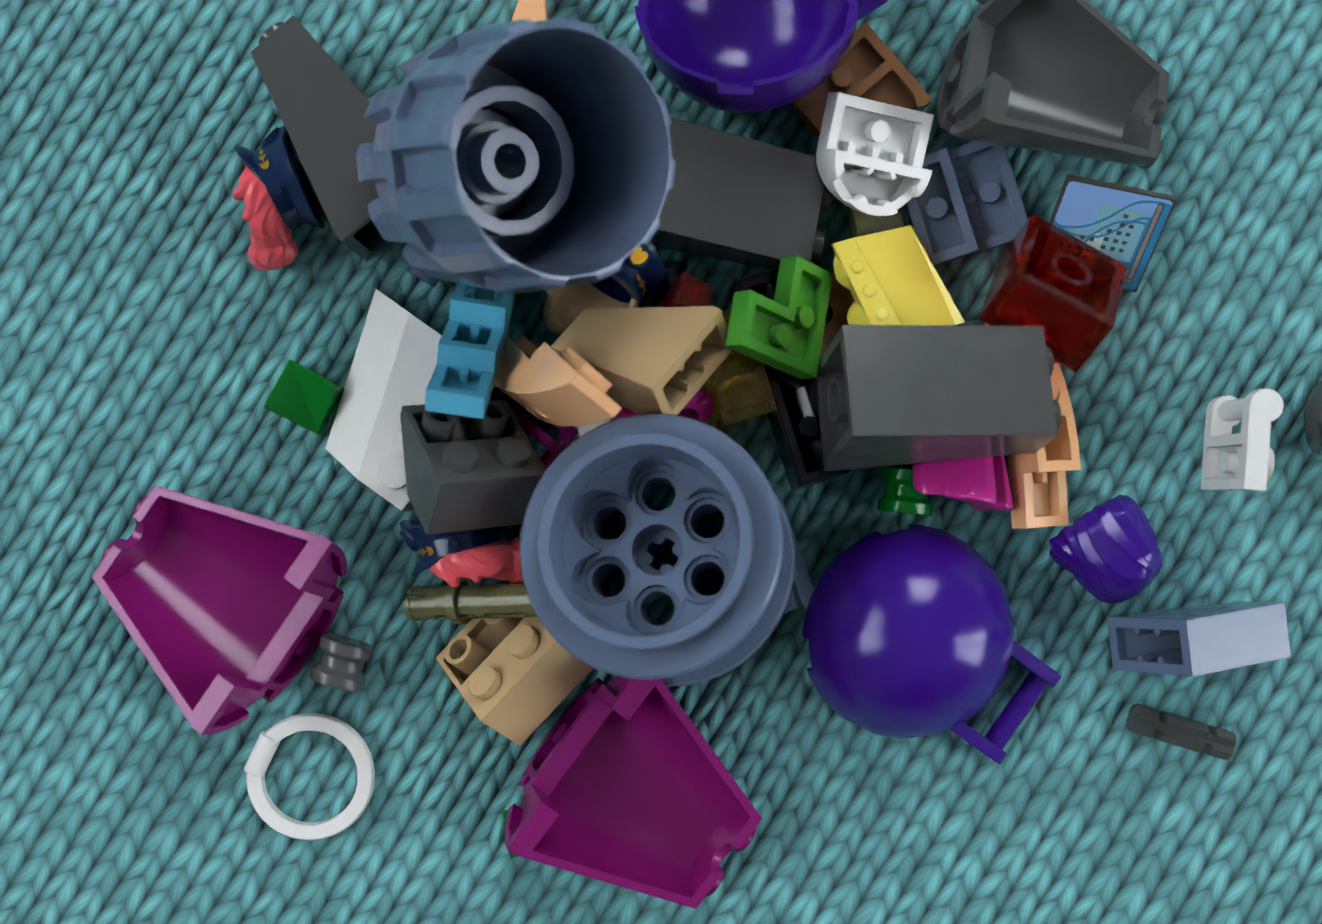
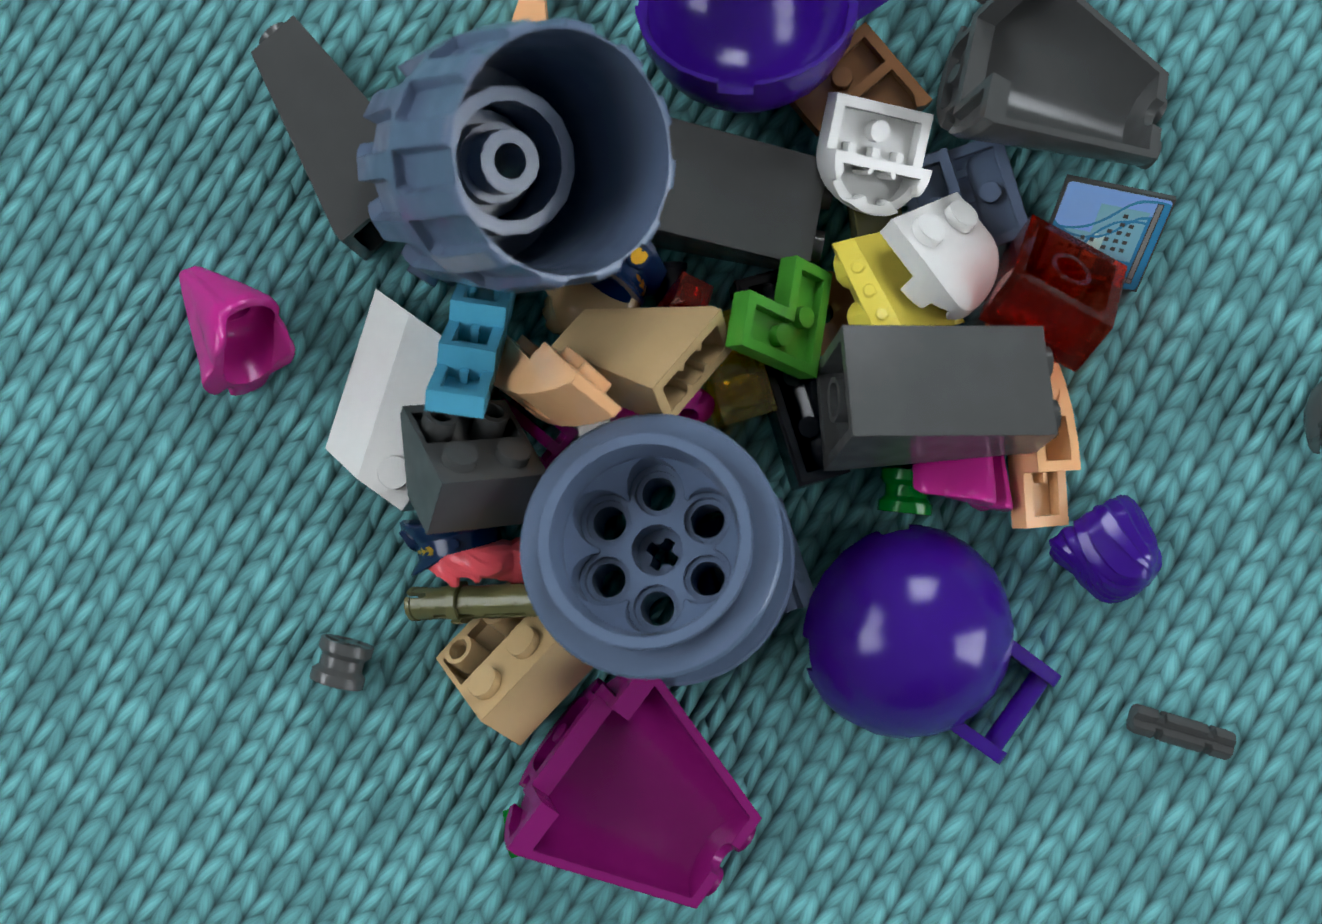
(220, 602): magenta cone -> none
(233, 332): none -> dark pink hat
(263, 753): white piece -> none
(275, 200): piece -> none
(304, 397): green slope -> none
(946, 254): none -> white slope
(1199, 638): sand blue slope -> none
(1244, 458): white plate -> none

